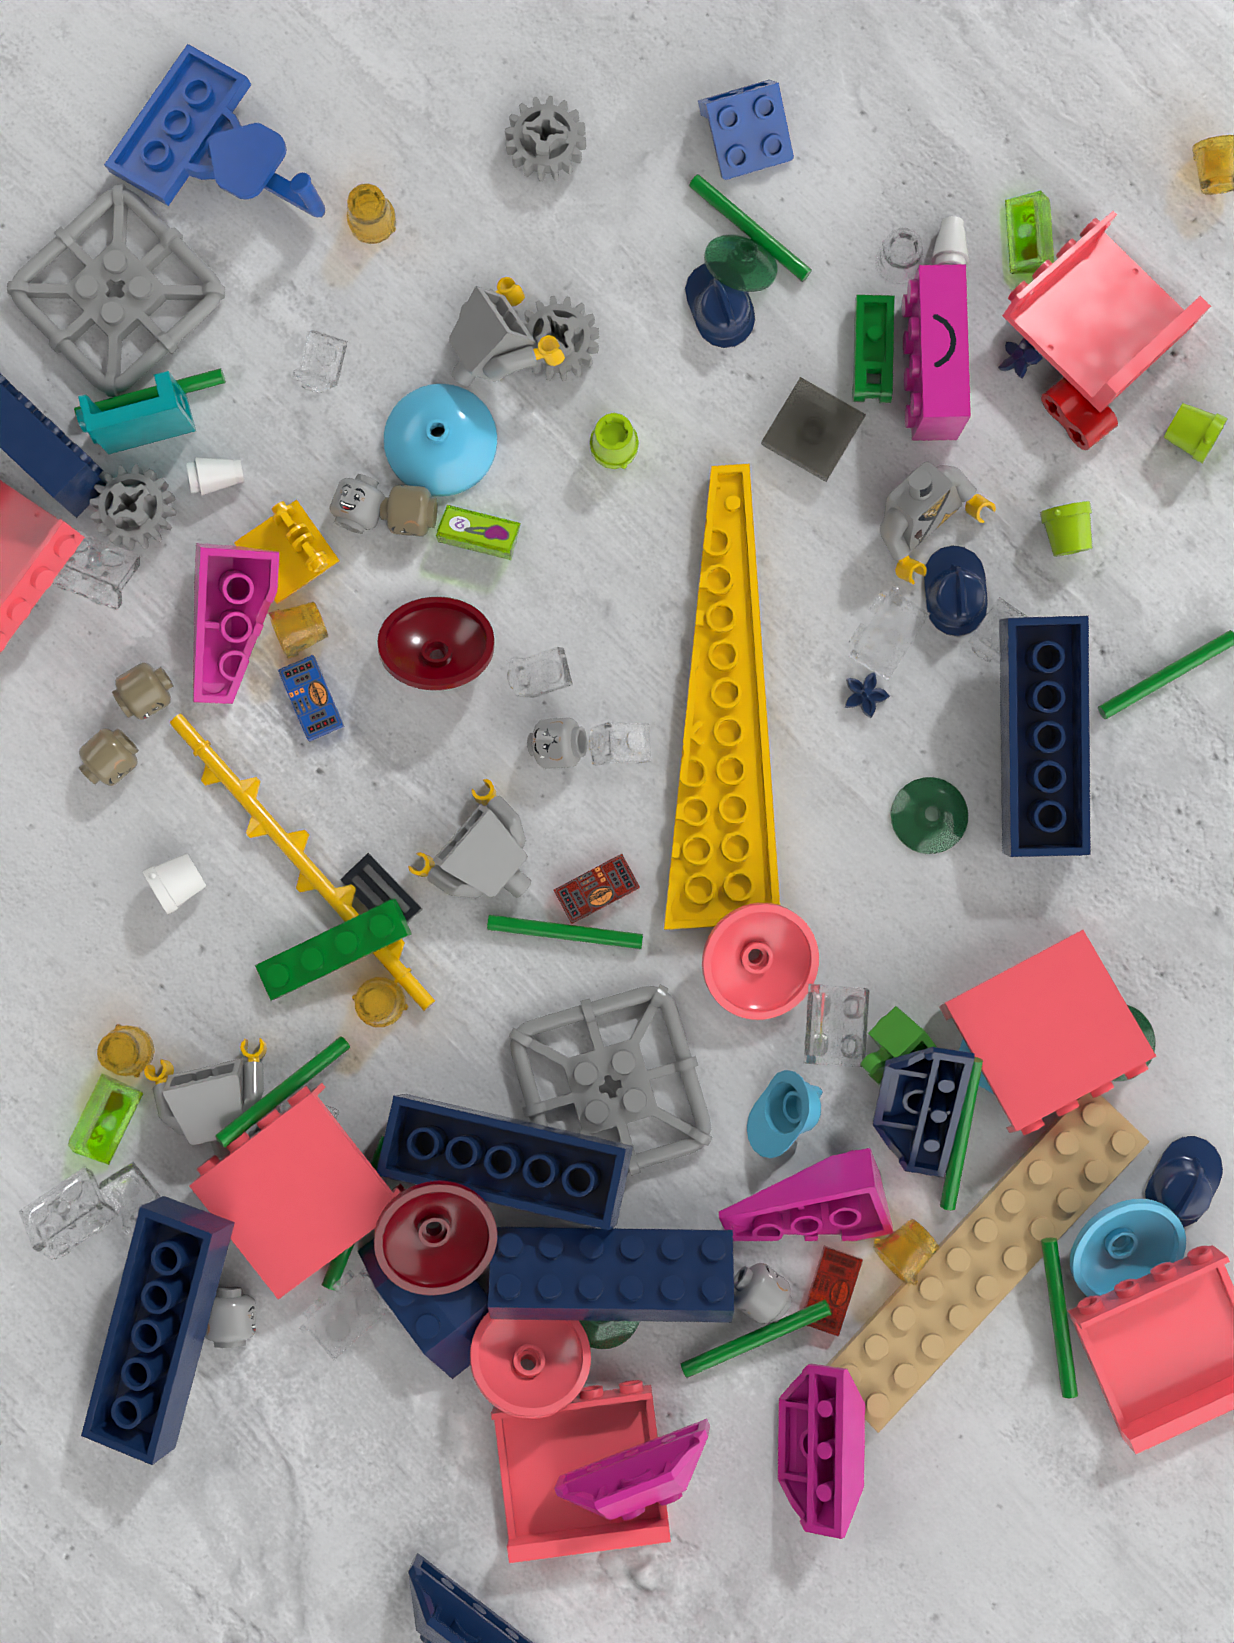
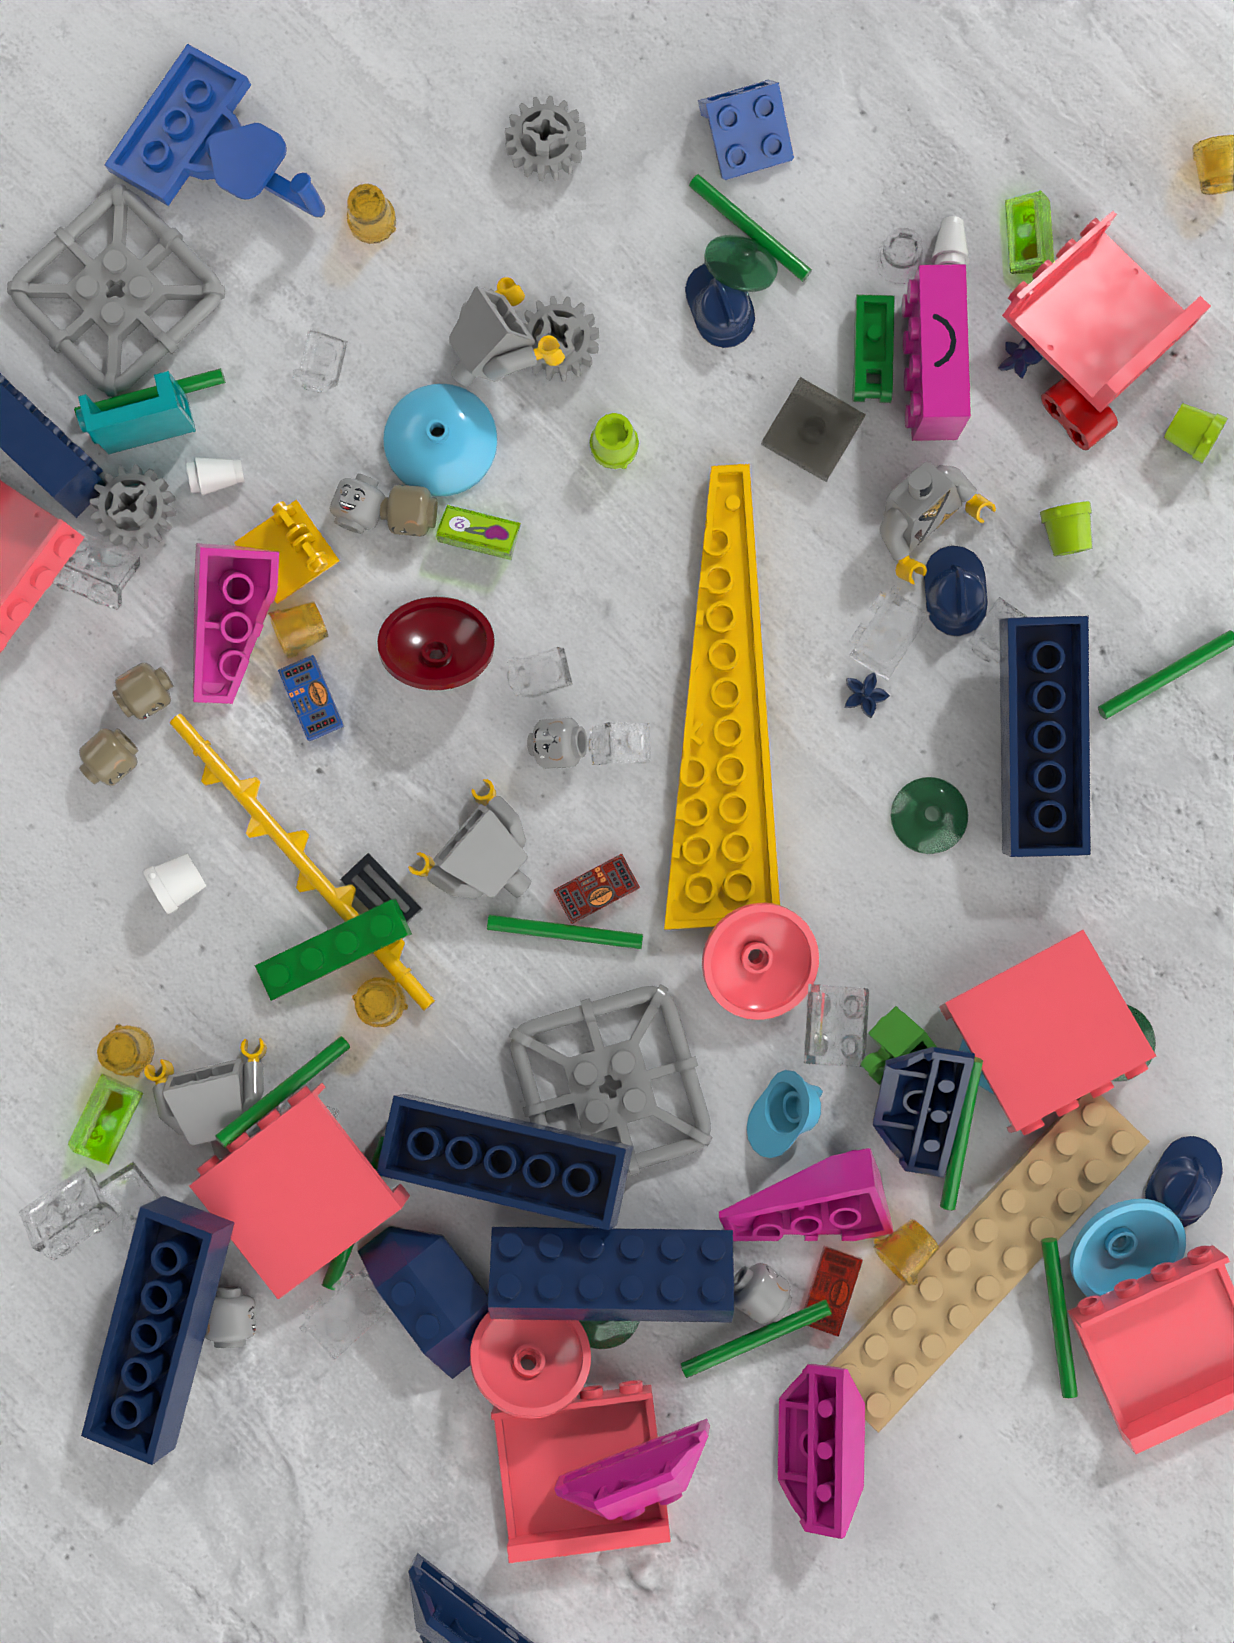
(438, 1257): dark red dish -> none

